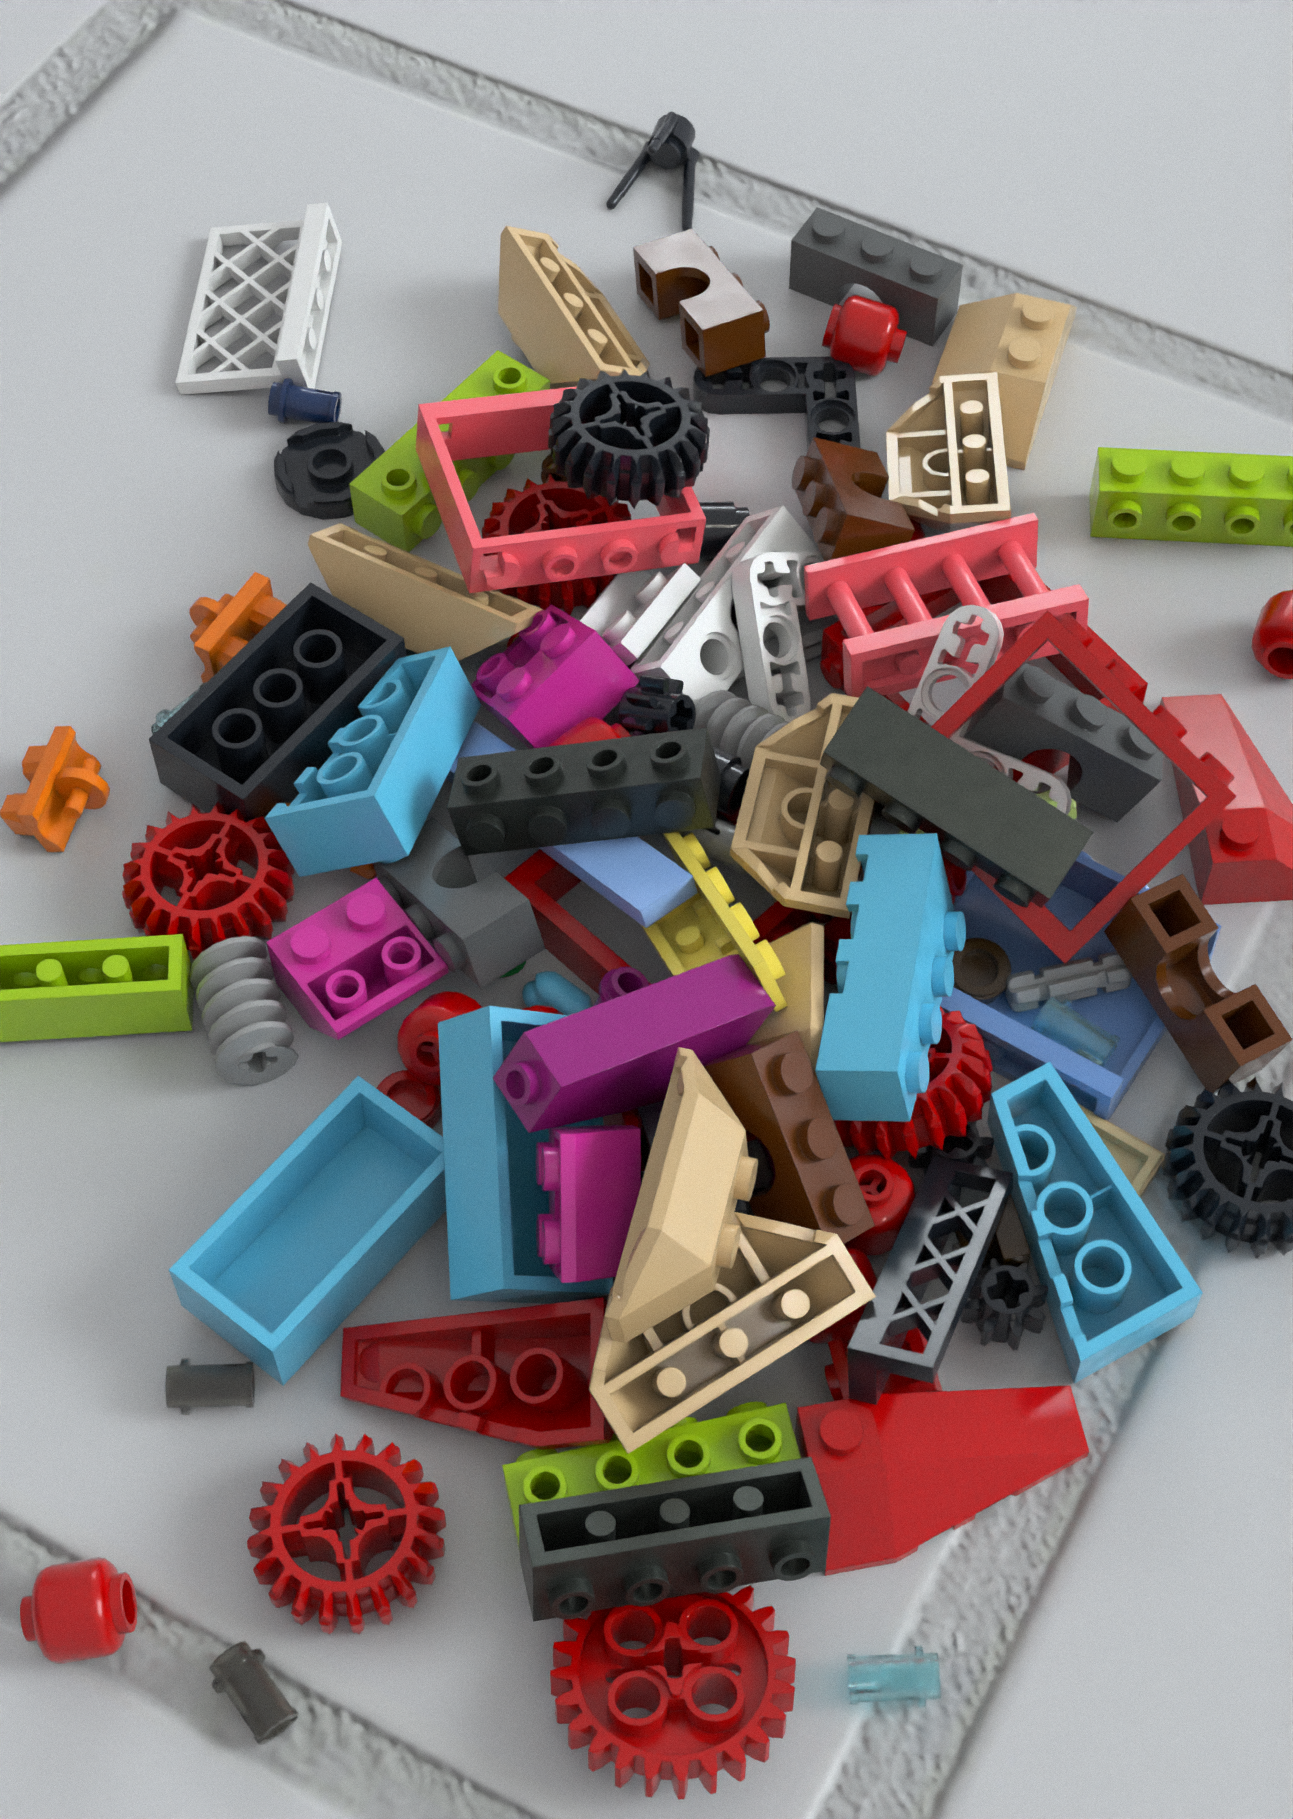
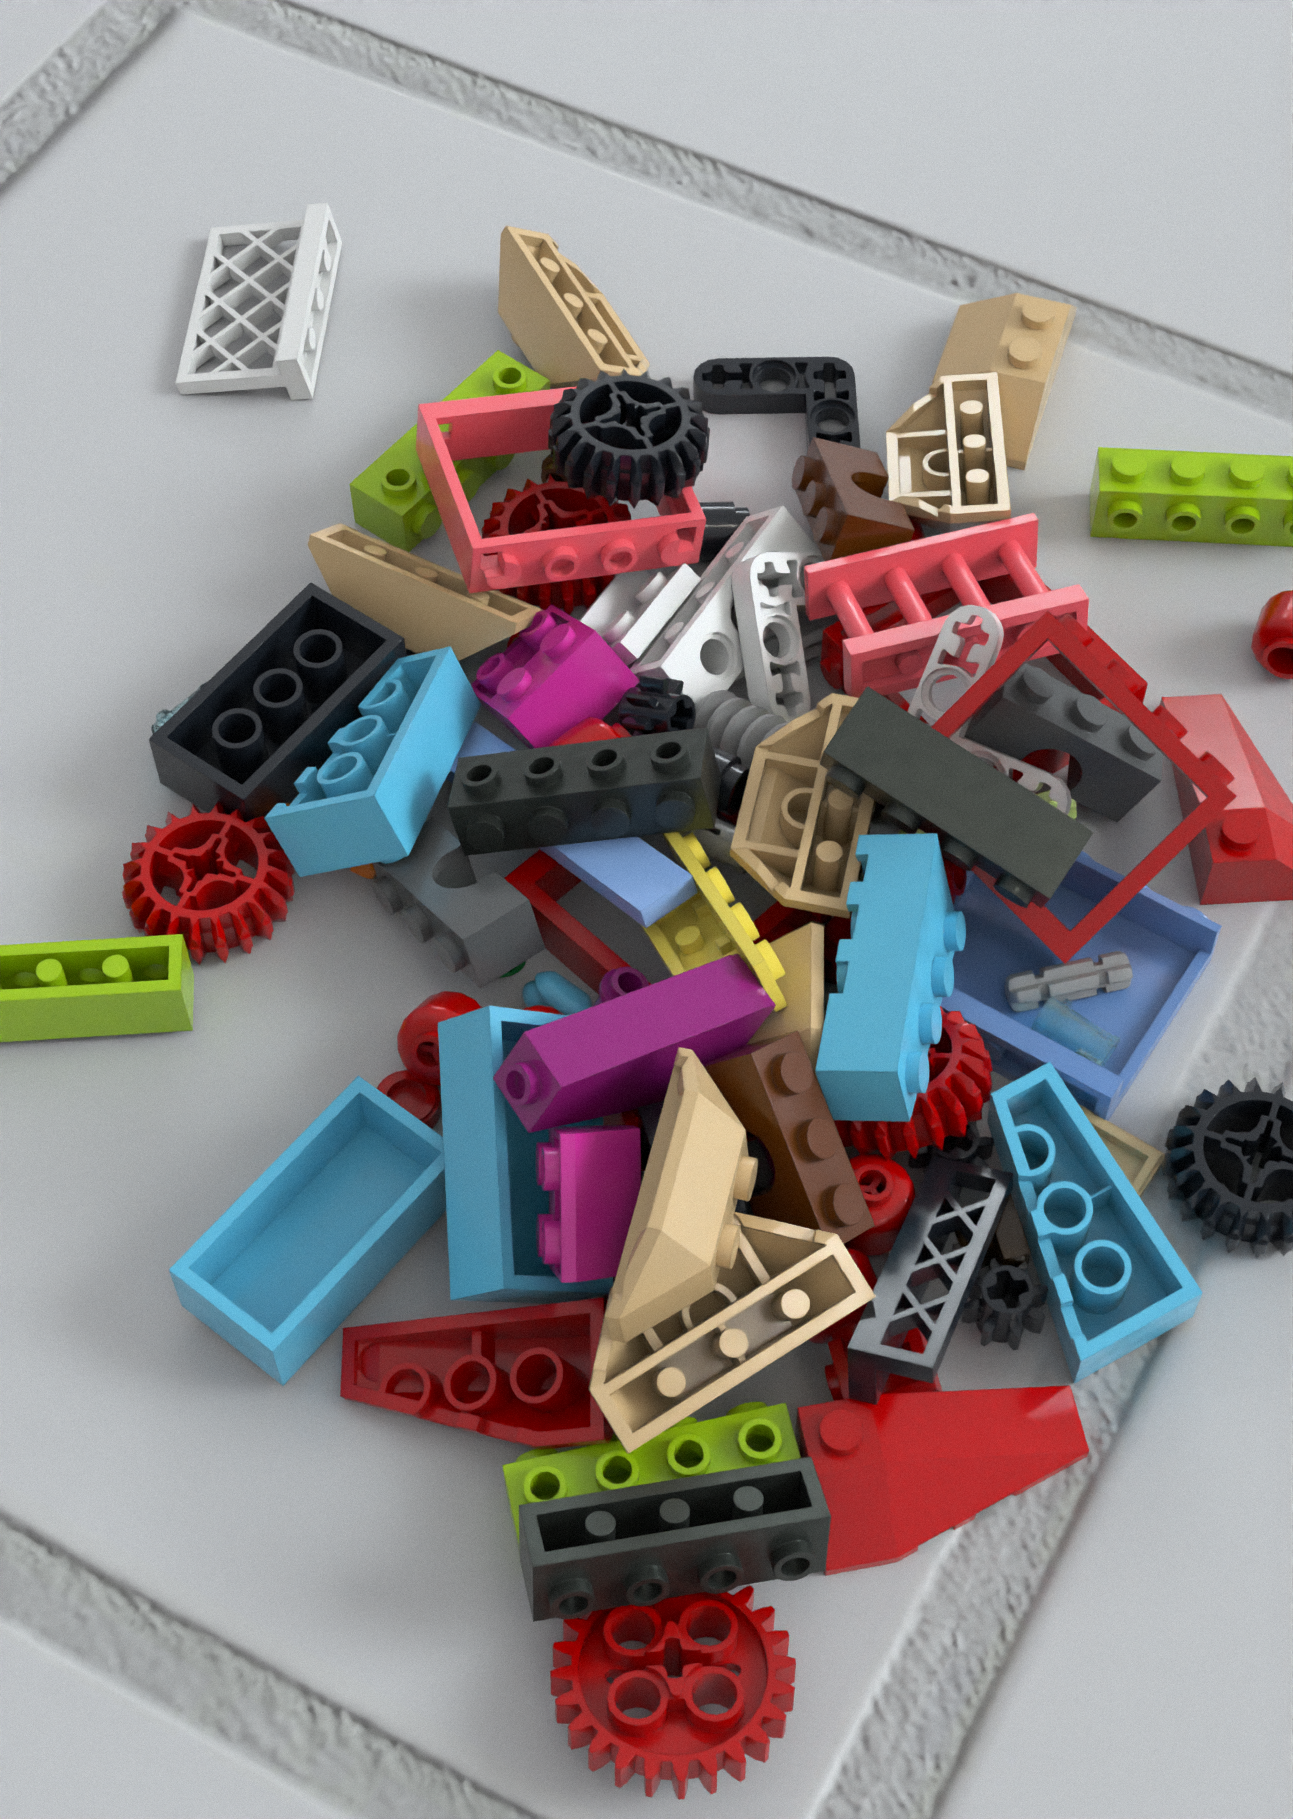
(61, 786): orange hips -> none
(79, 1610): red head -> none
(209, 1385): clear smoke pin -> none
(231, 622): orange hips -> none
(242, 1011): light grey piece -> none
(252, 1691): clear smoke pin -> none
(303, 403): dark blue pin -> none
(319, 1535): red gear -> none
(320, 465): black tile -> none
(353, 961): dark pink slope -> none
(667, 148): black plant -> none
(717, 314): reddish brown arch -> none
(836, 253): dark grey arch -> none
(864, 334): red head -> none
(894, 1677): clear light blue pin -> none
(981, 969): dark brown tile -> none
(1165, 948): reddish brown arch -> none

